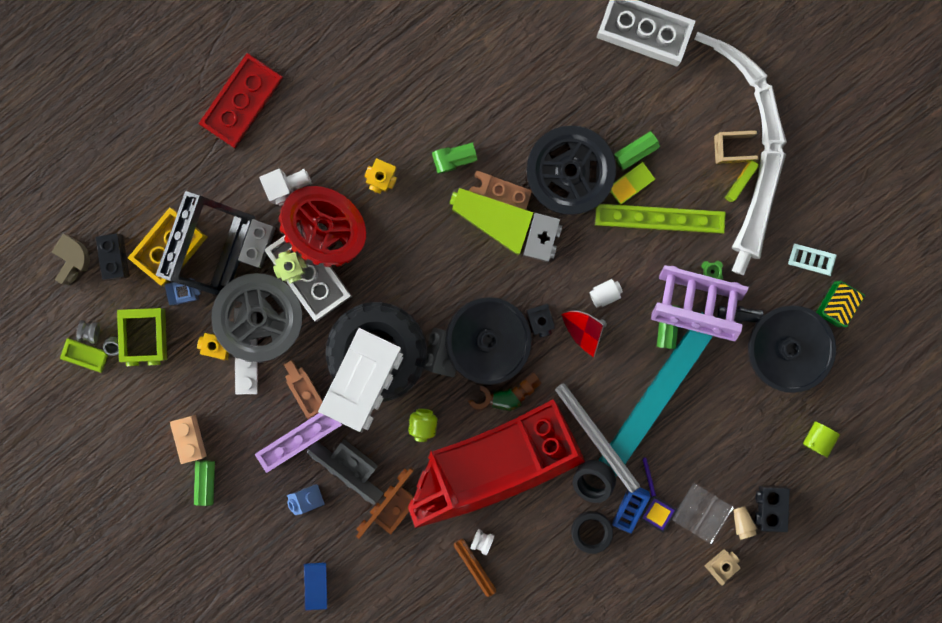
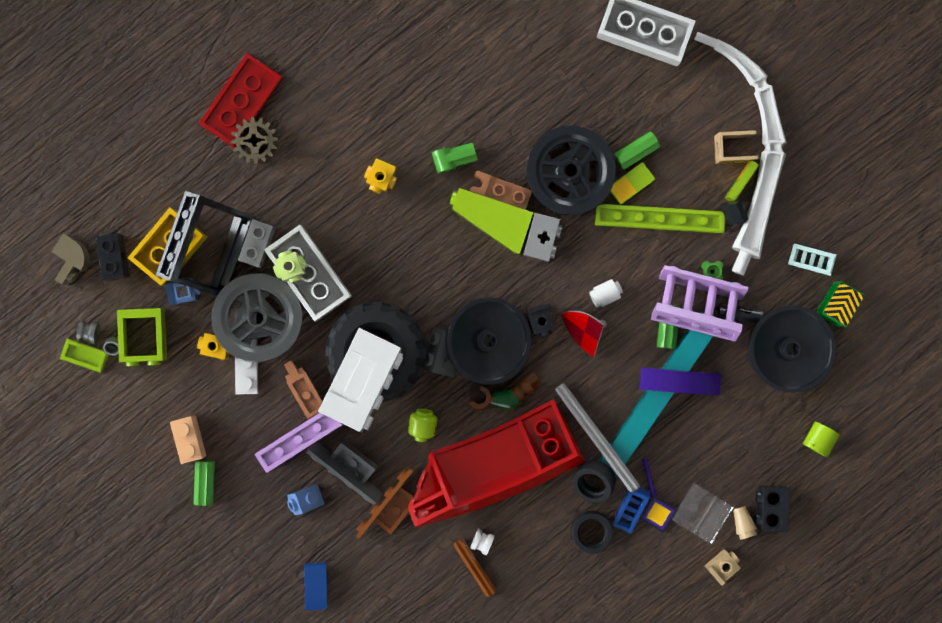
(254, 150): none -> dark tan gear
(279, 186): white brick -> none
(325, 206): red gear -> none
(680, 381): none -> dark purple slope
(734, 212): none -> black tile

